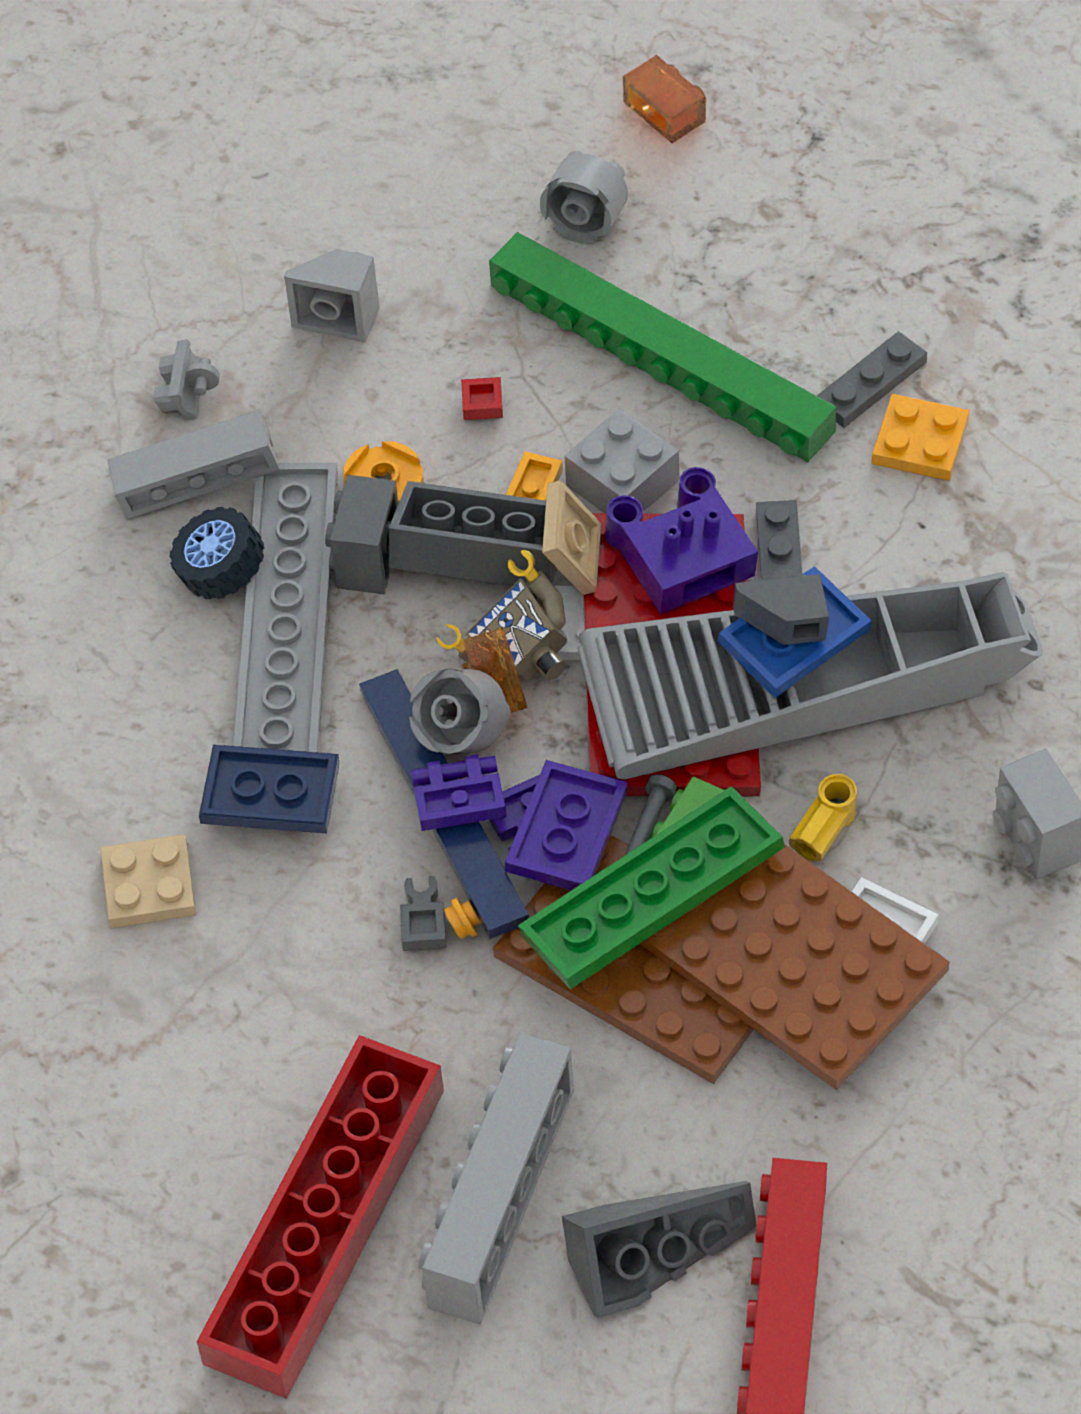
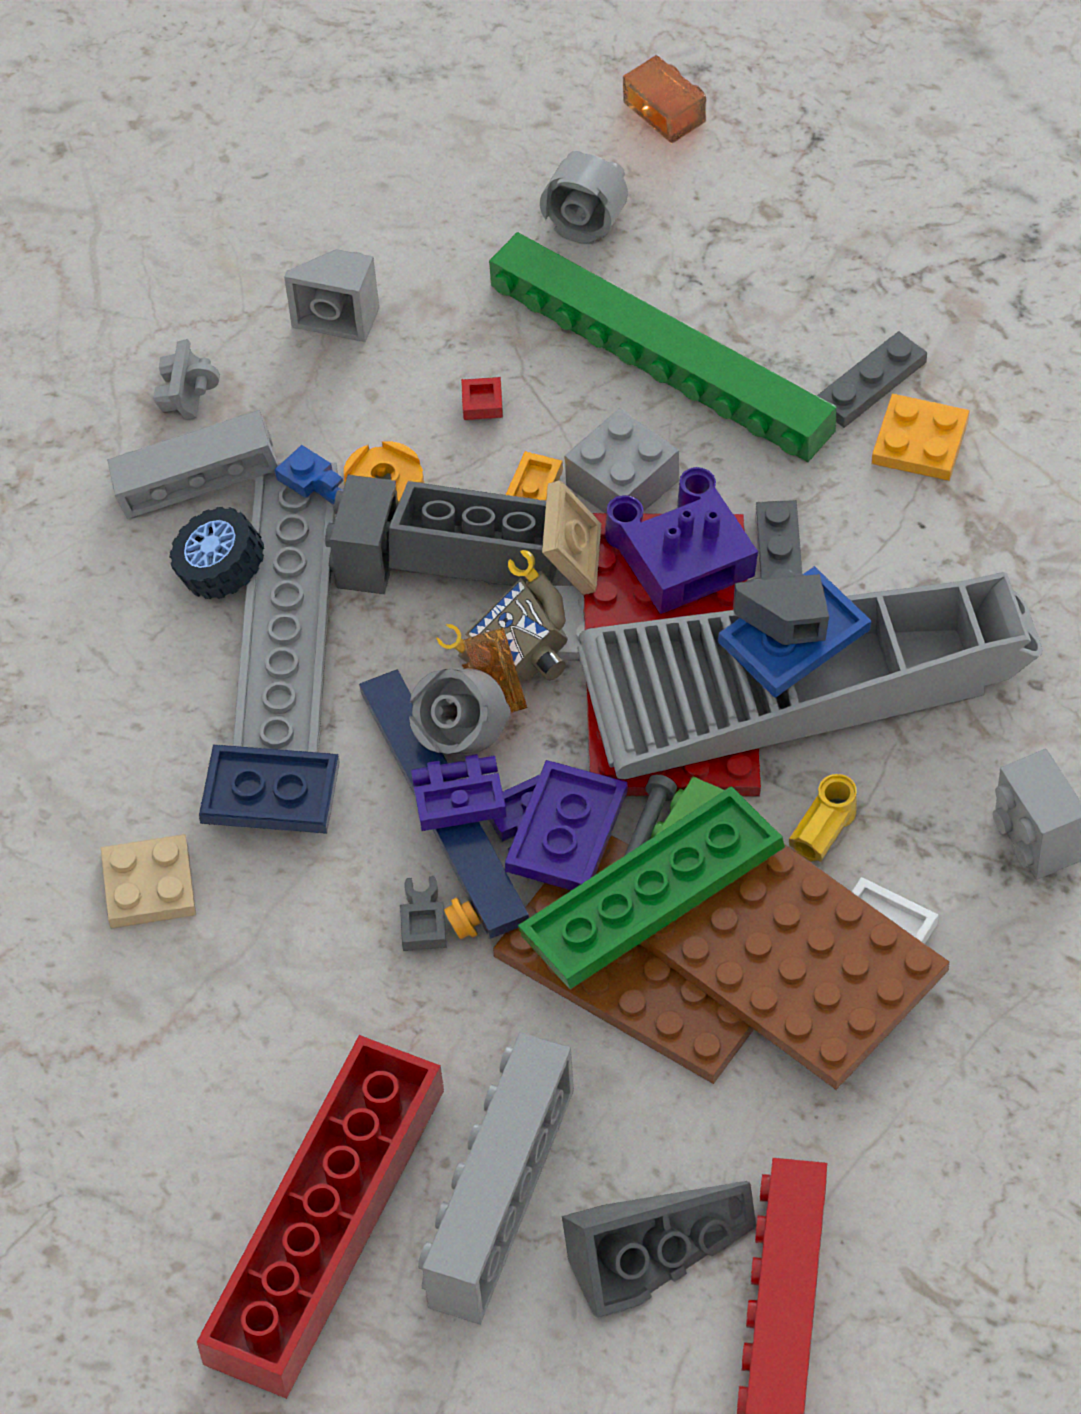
(308, 473): none -> blue plate

